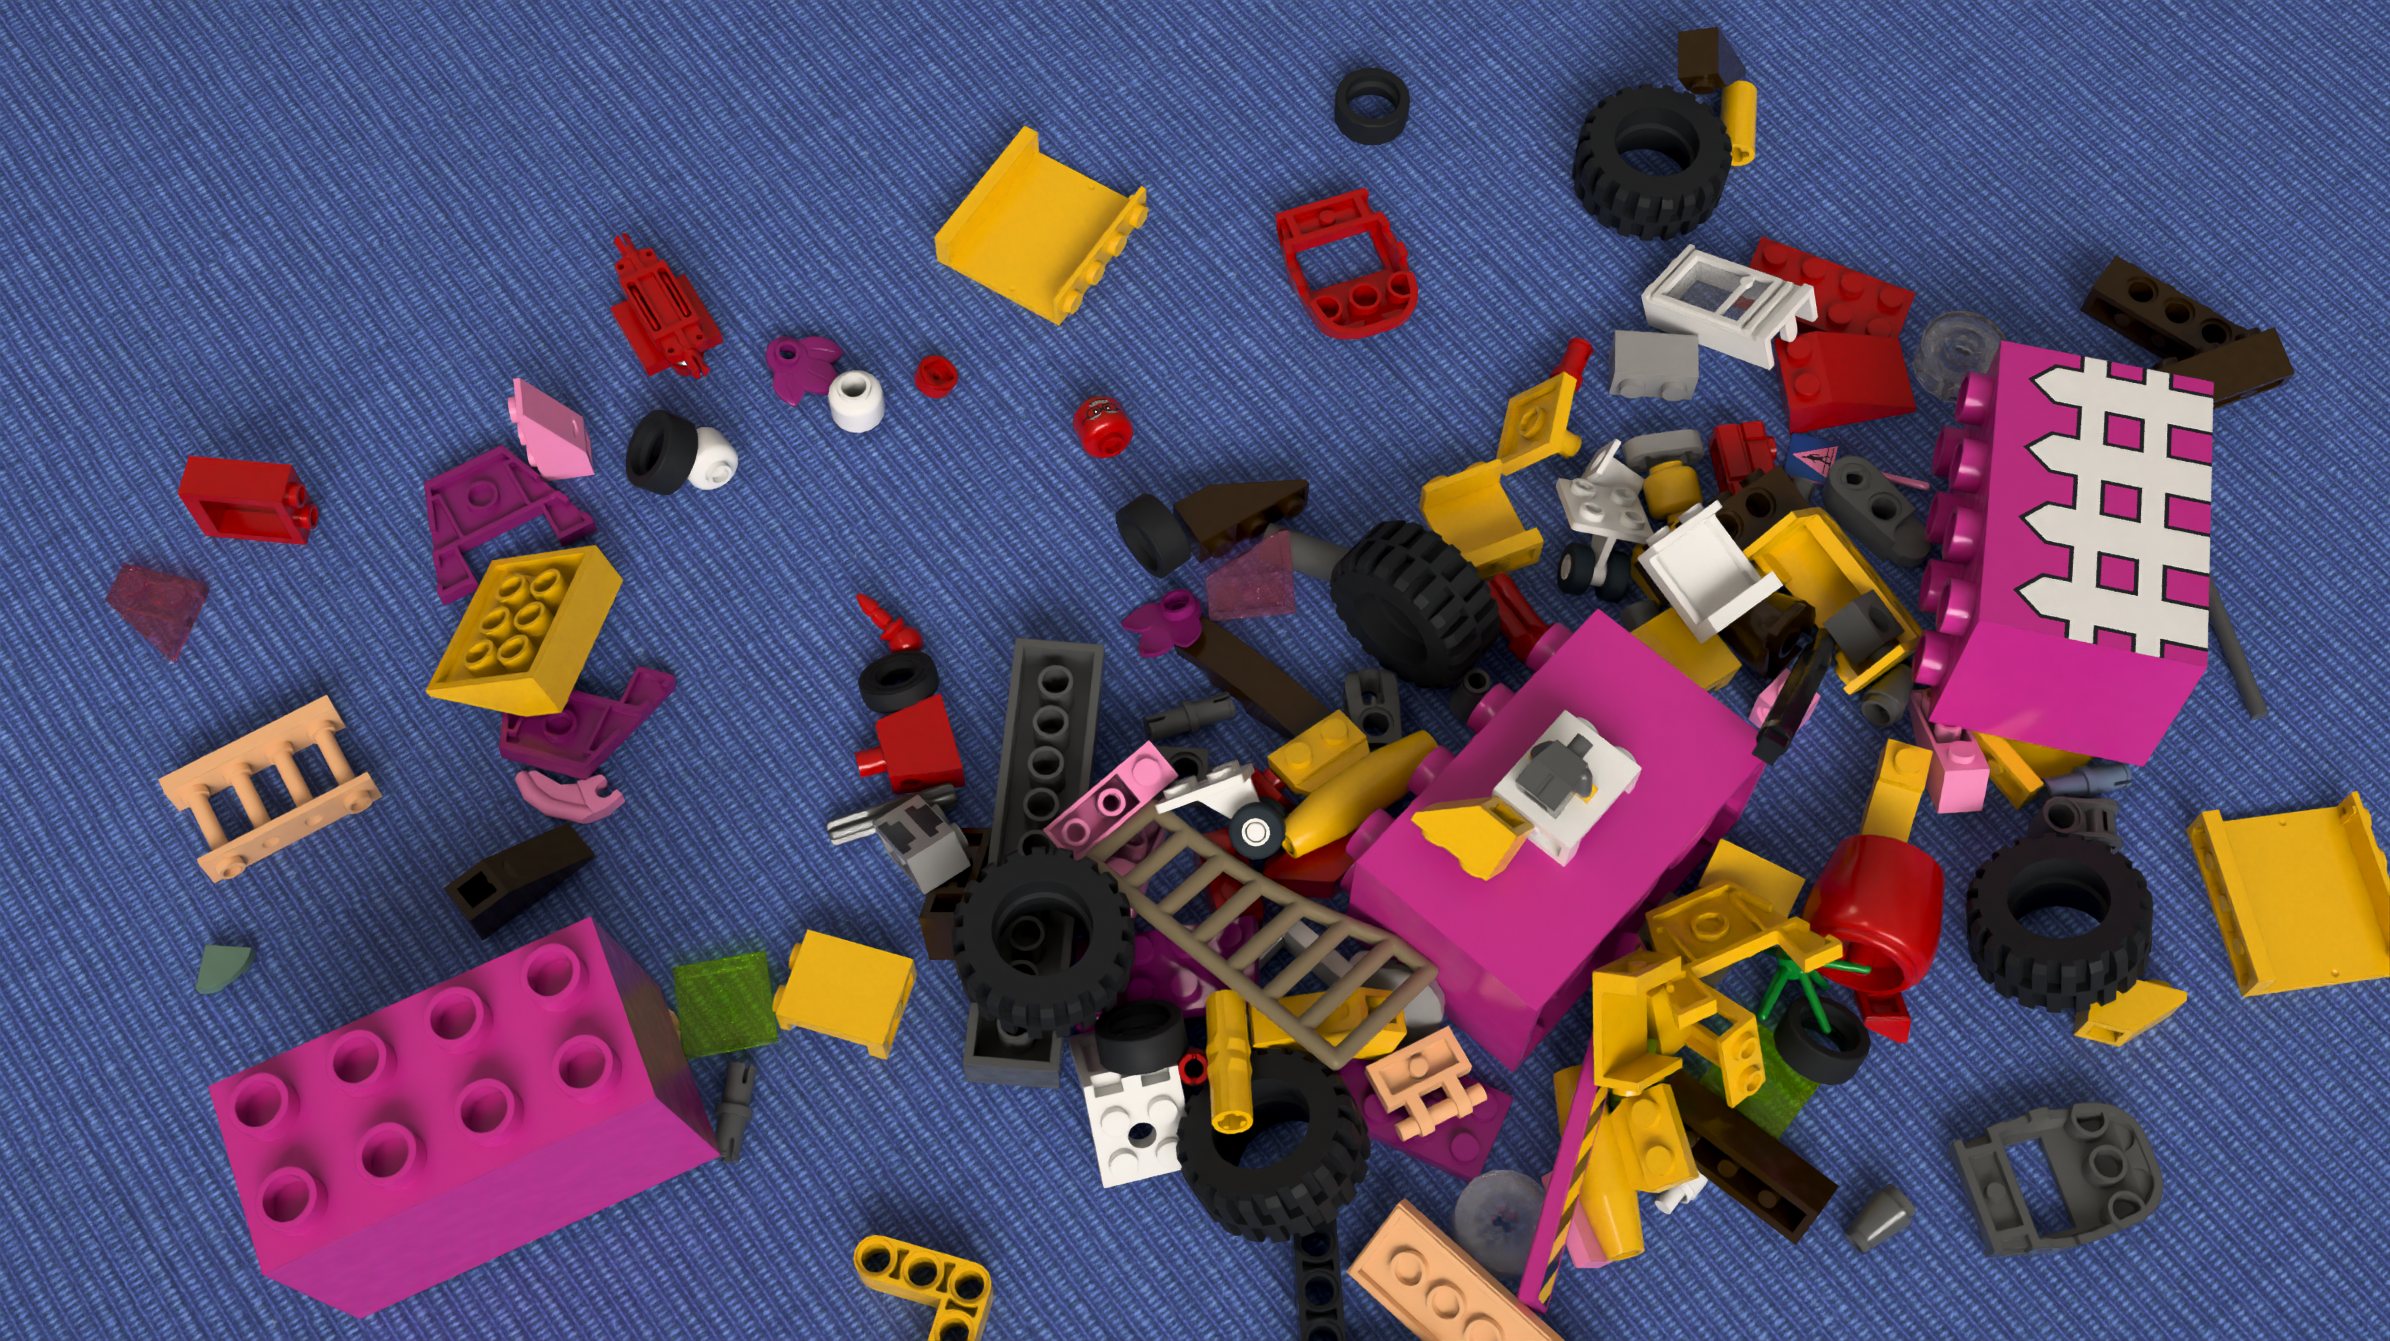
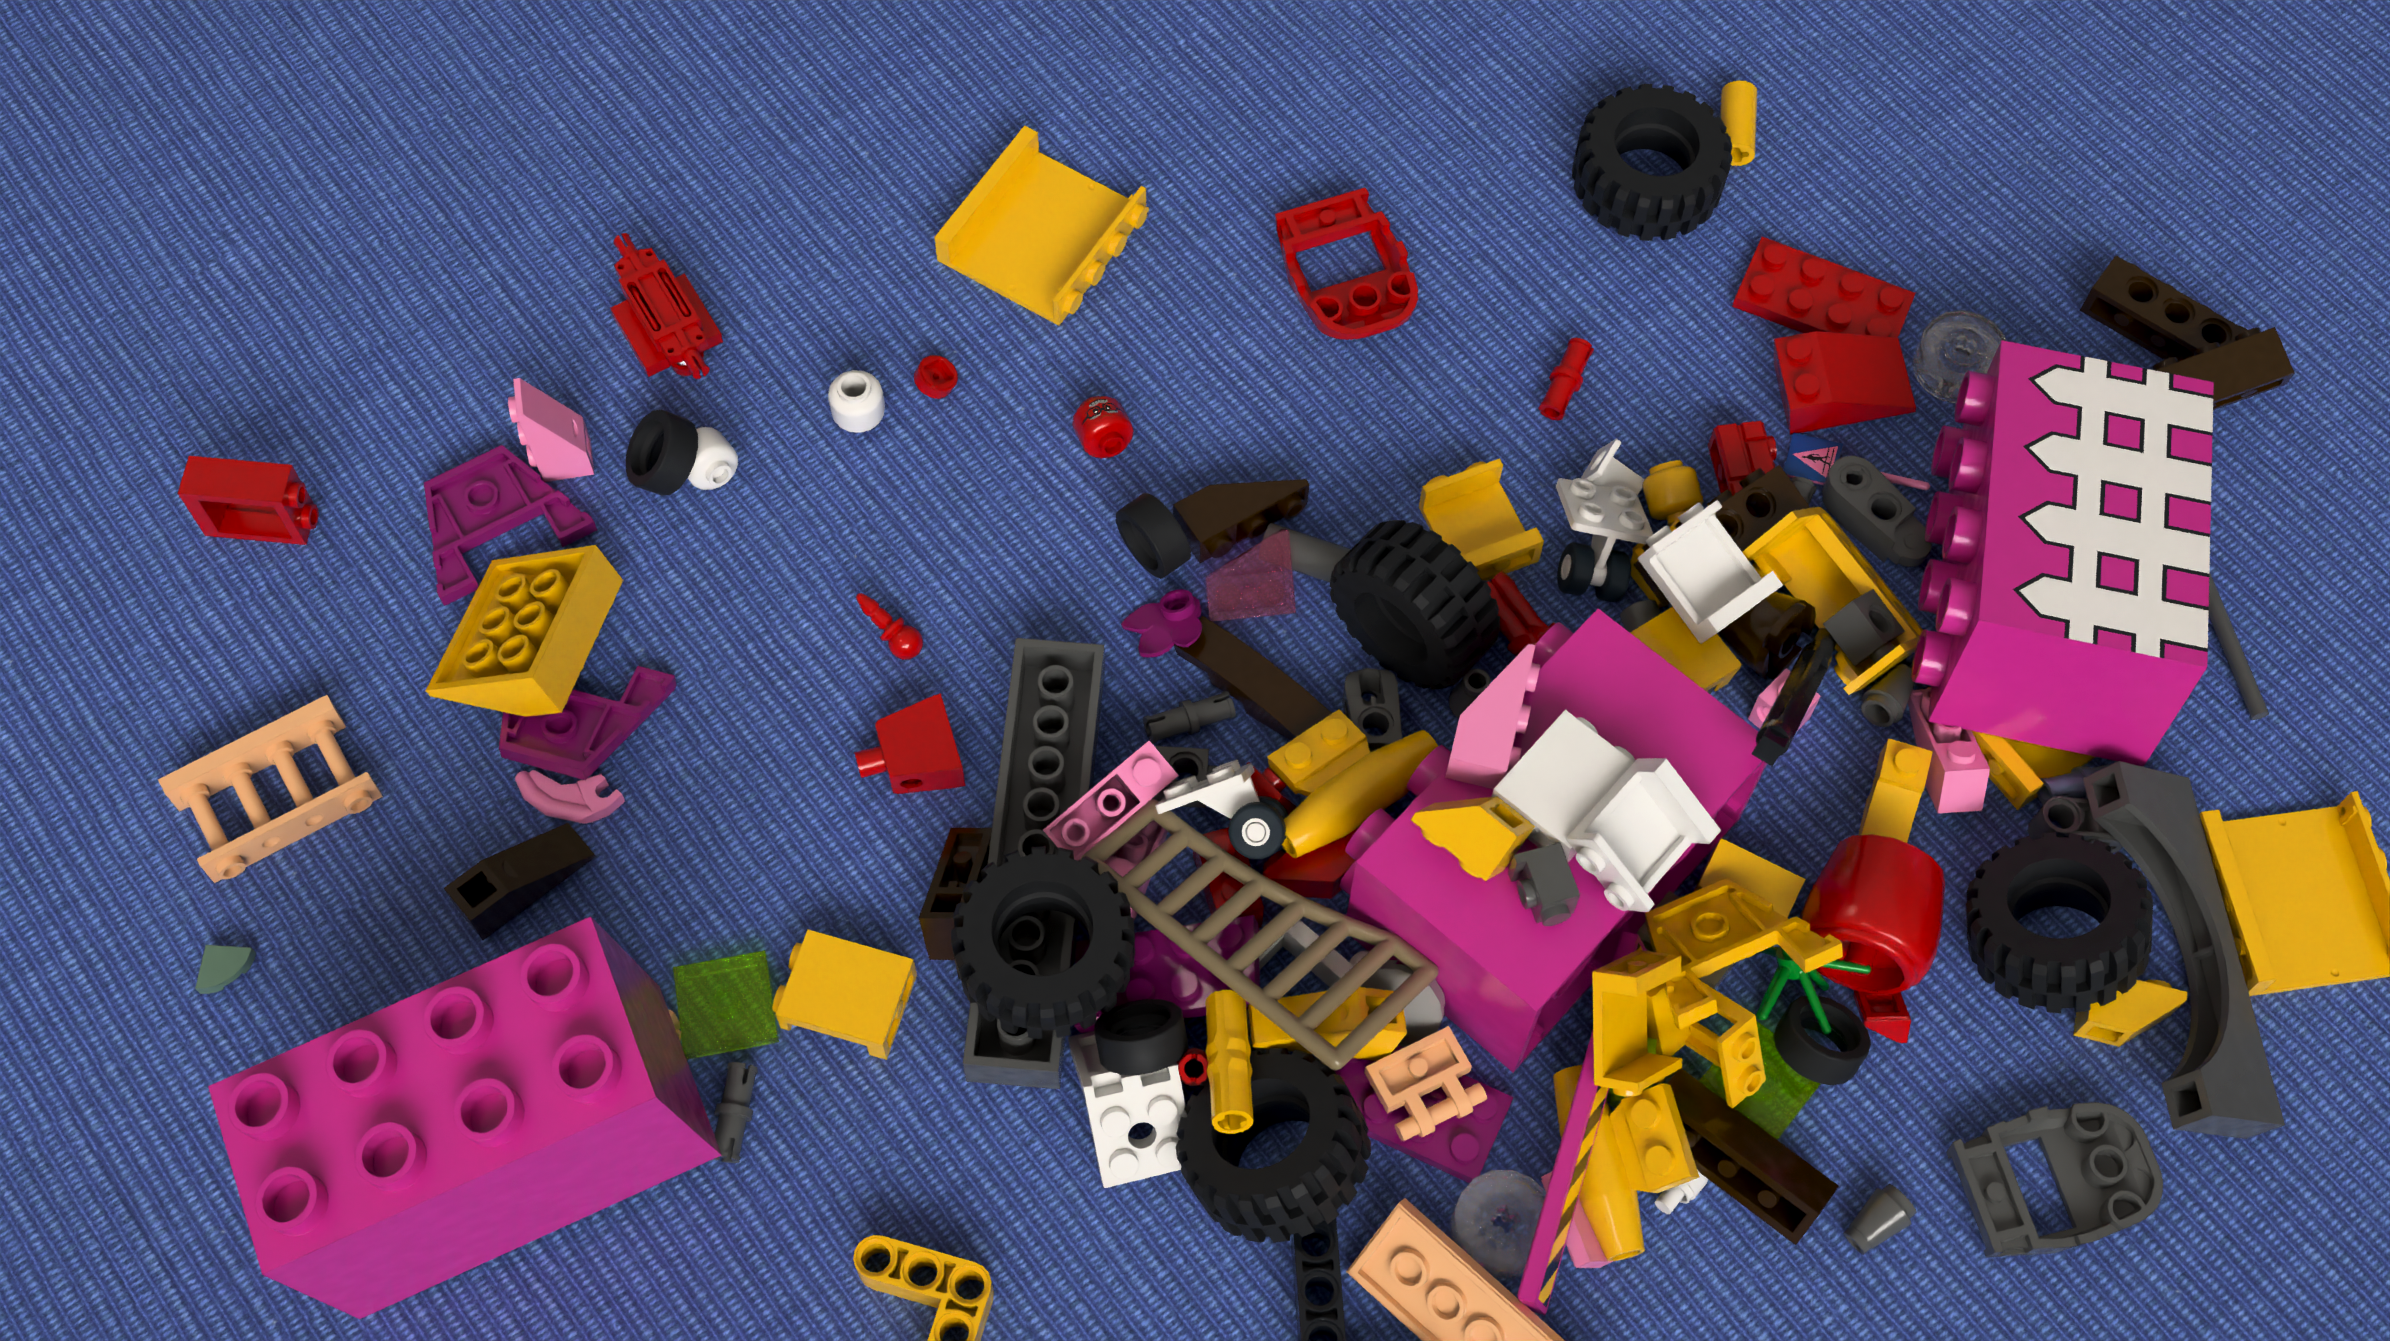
(158, 606): clear pink wing -> none
(807, 371): magenta plate -> none
(859, 823): dark grey axle -> none
(893, 667): black tyre -> none
(923, 843): light grey brick -> none
(1371, 82): black tyre -> none
(1488, 726): none -> bright pink slope
(1538, 425): yellow tile -> none
(1545, 883): none -> dark grey brick
(1557, 775): dark grey piece -> none
(1640, 832): none -> white panel
(1653, 365): light grey brick -> none
(1654, 449): light grey beam -> none
(1707, 61): dark brown slope -> none
(1727, 305): white door -> none
(2224, 1072): none -> dark grey arch

